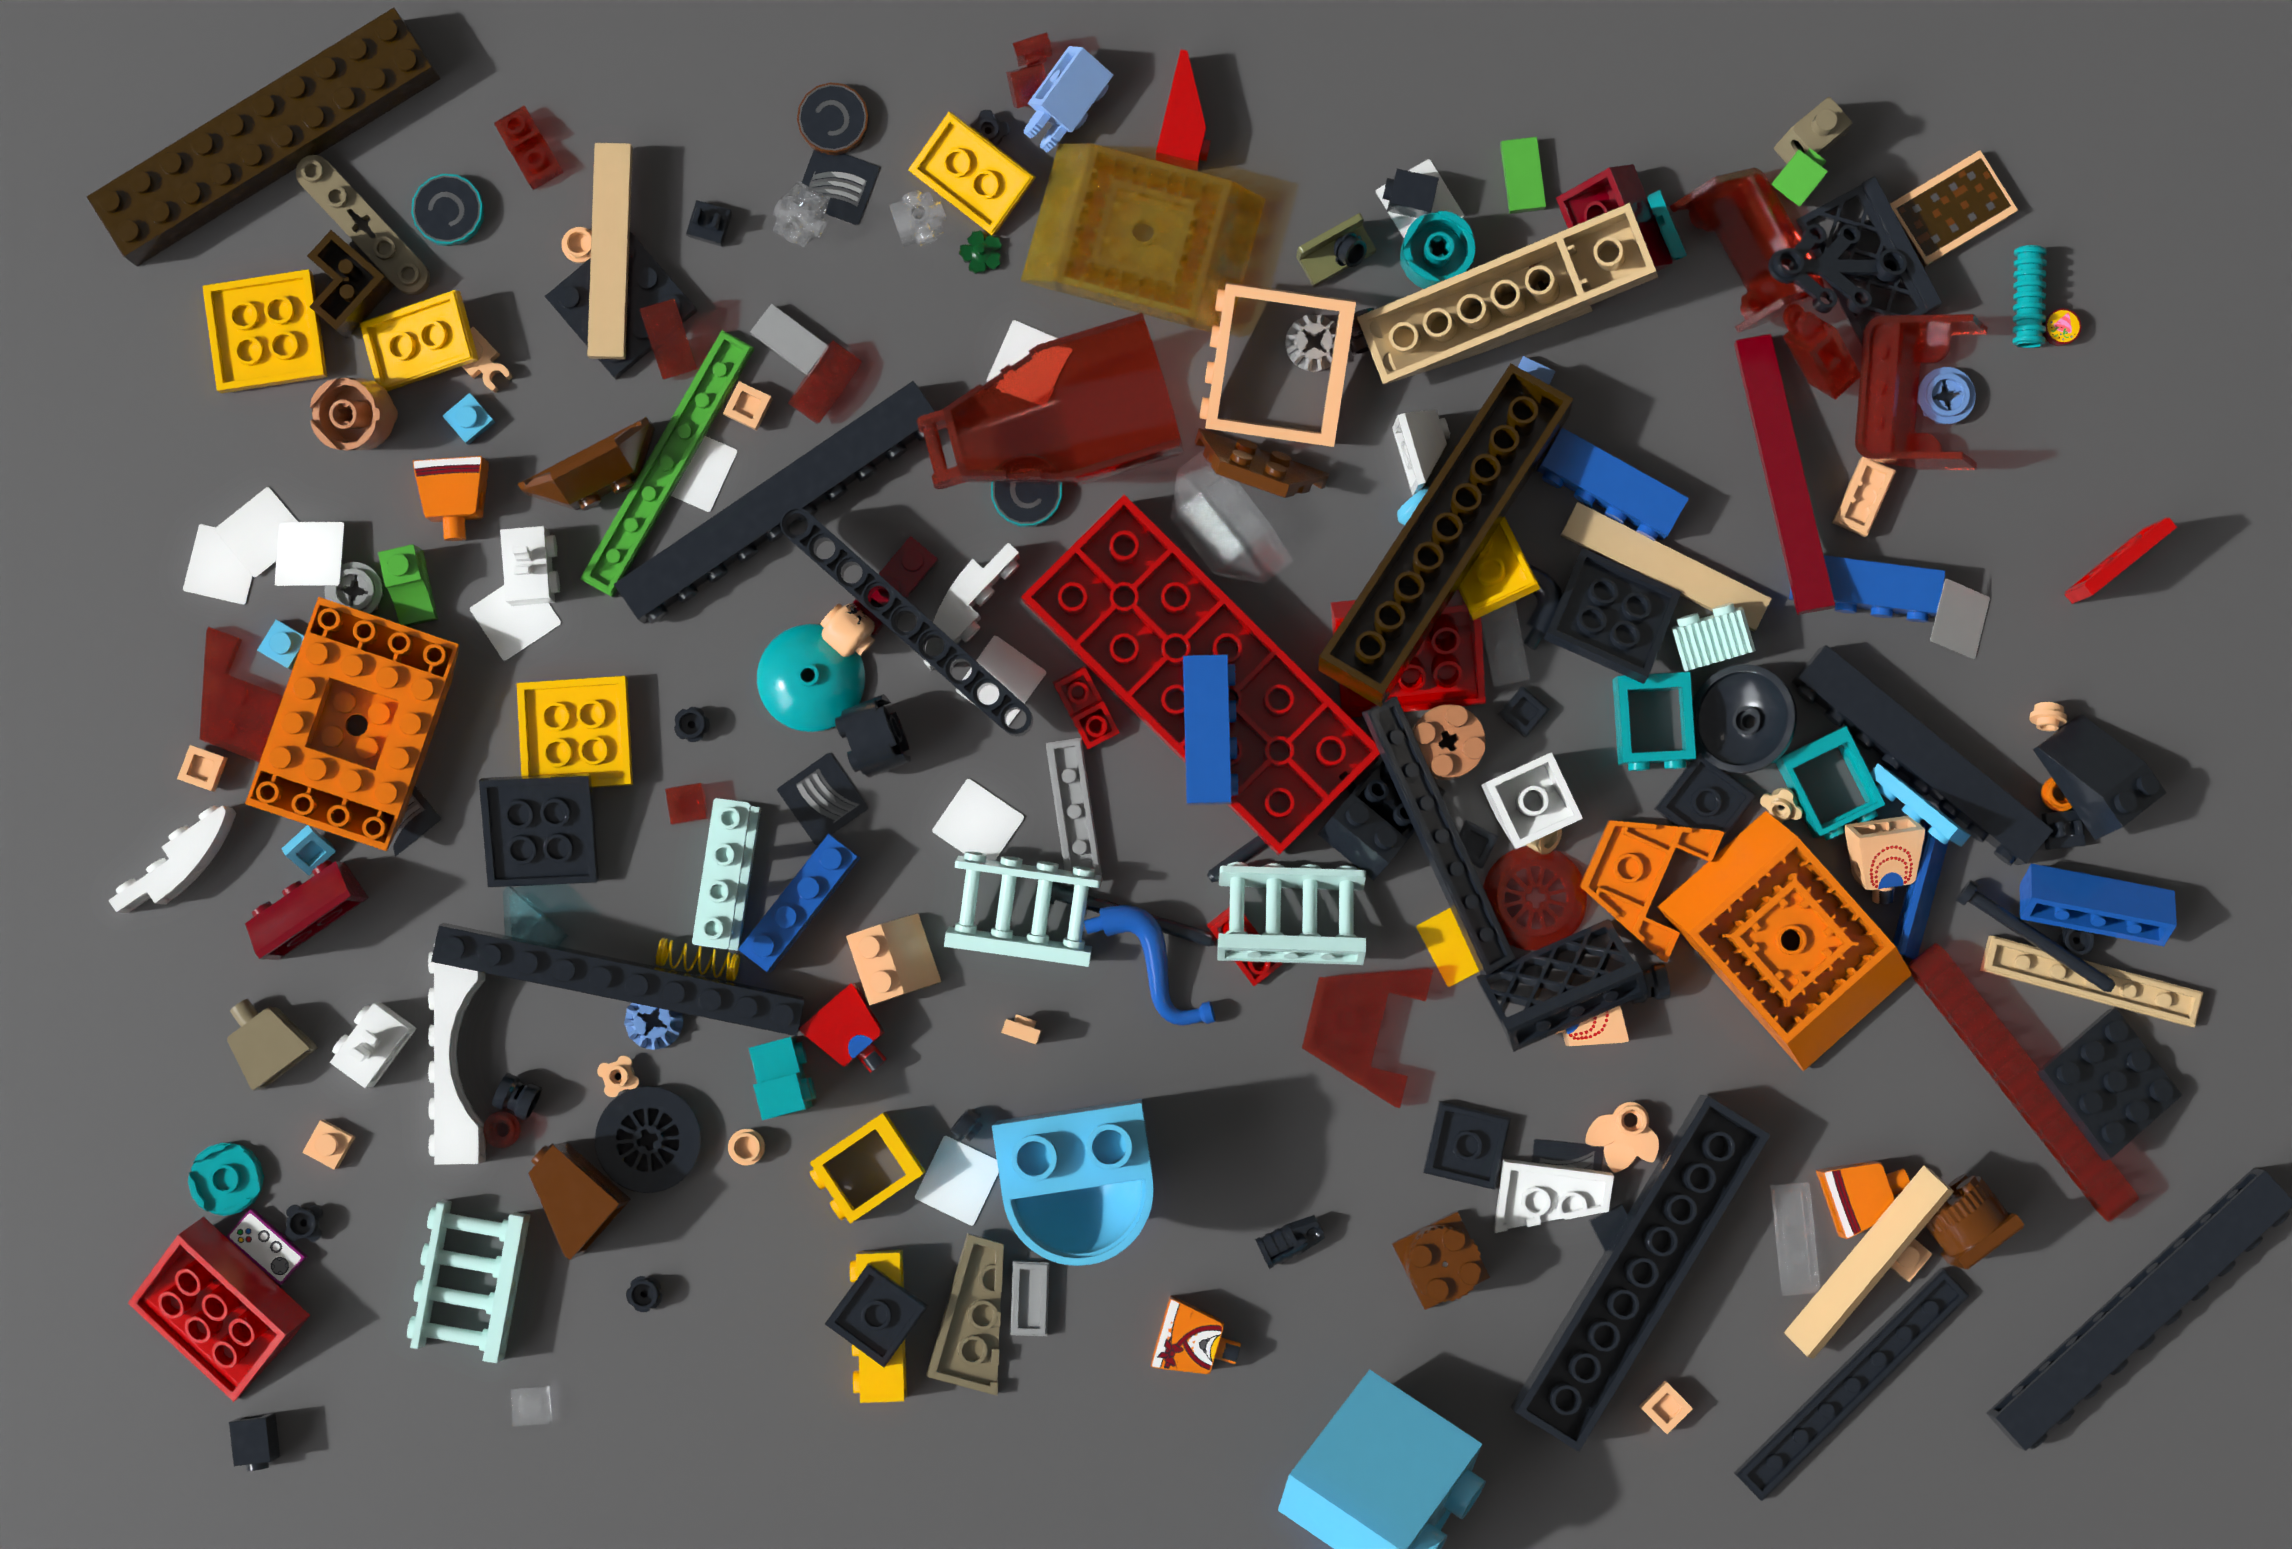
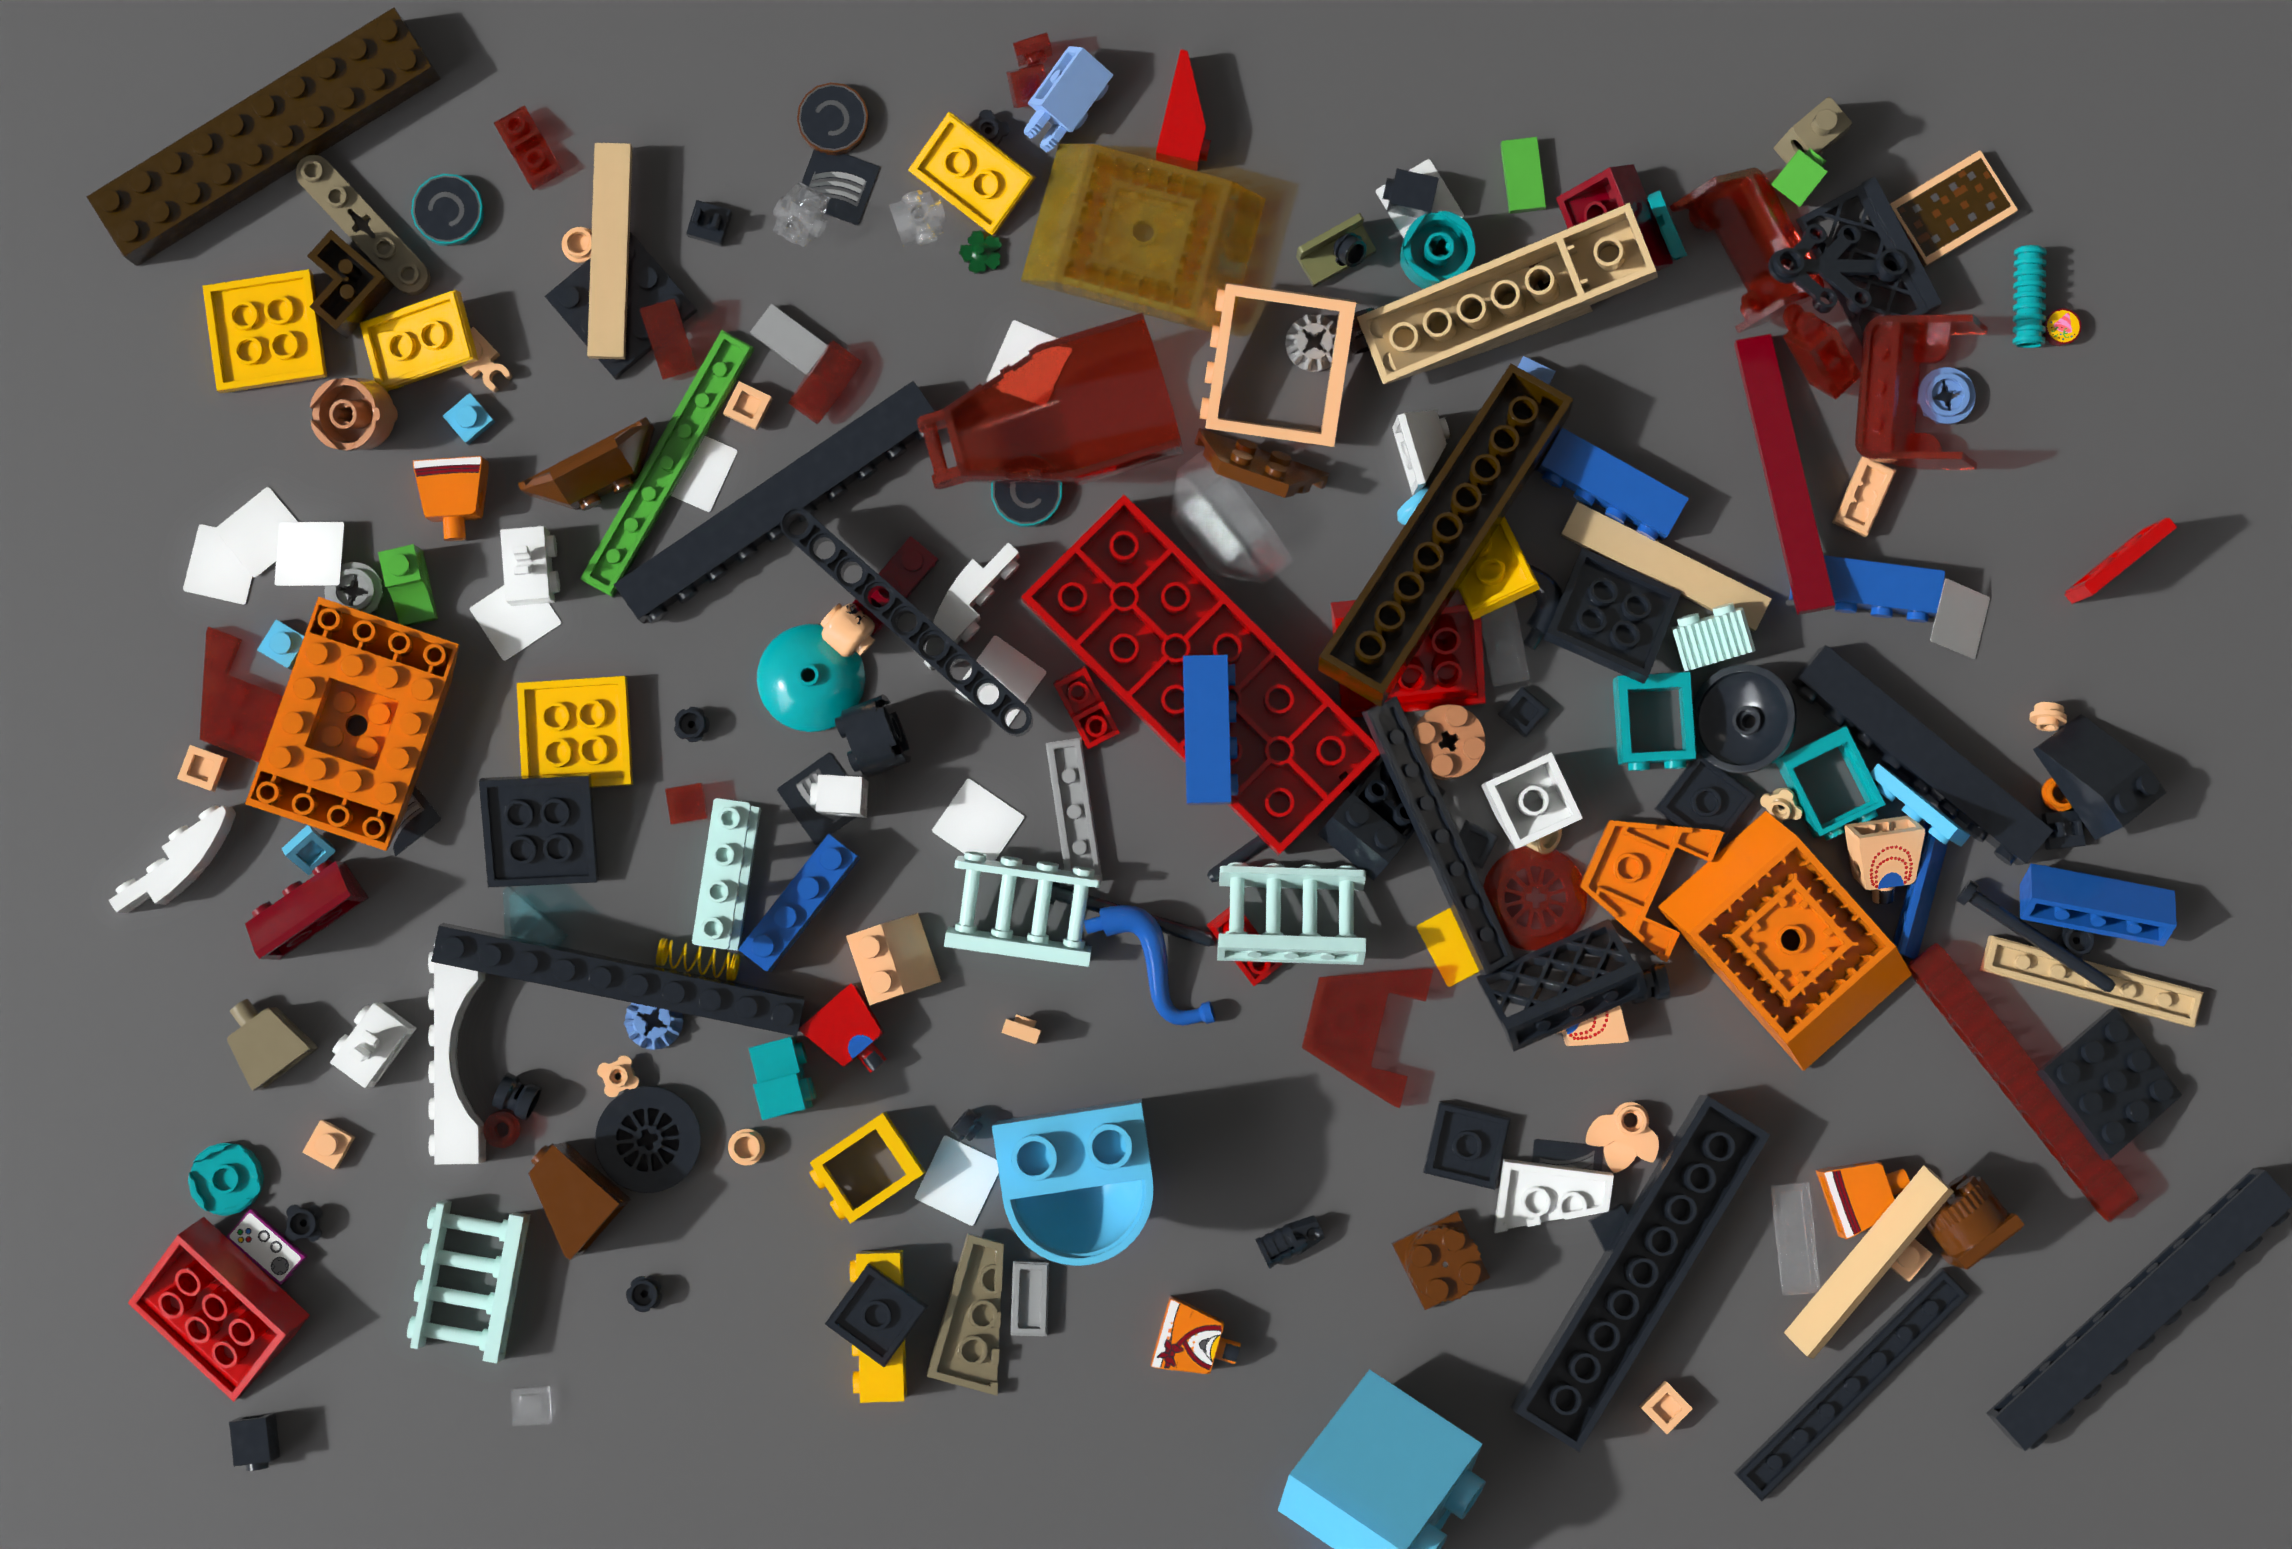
(840, 796): none -> white brick

